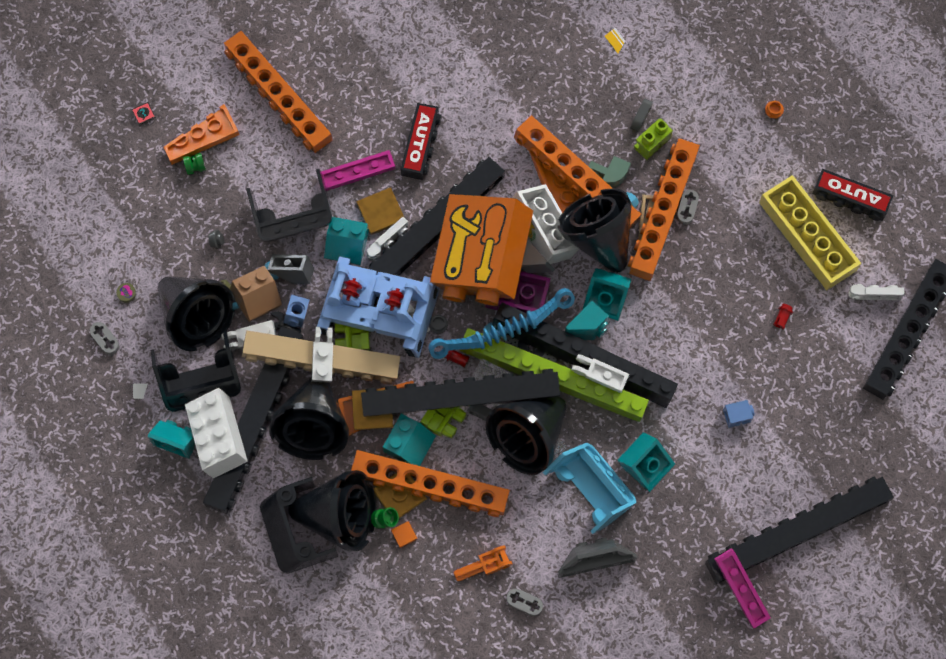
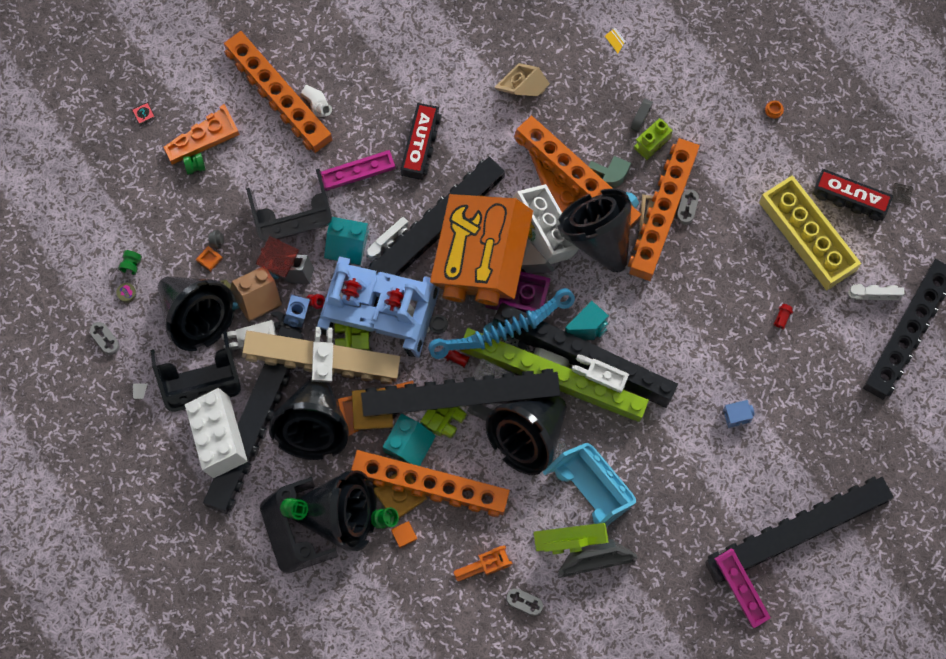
(130, 261): none -> green wheel
(172, 438): teal slope -> none
(209, 258): none -> orange tile
(277, 257): none -> clear red piece
(294, 508): none -> green wheel
(316, 301): none -> red pin
(317, 101): none -> white arm
(380, 210): pearl gold tile -> none
(524, 81): none -> tan slope
(551, 356): none -> light grey beam
(570, 538): none -> lime bracket
(608, 292): teal slope -> none
(646, 461): teal slope -> none
(902, 193): none -> clear smoke tile

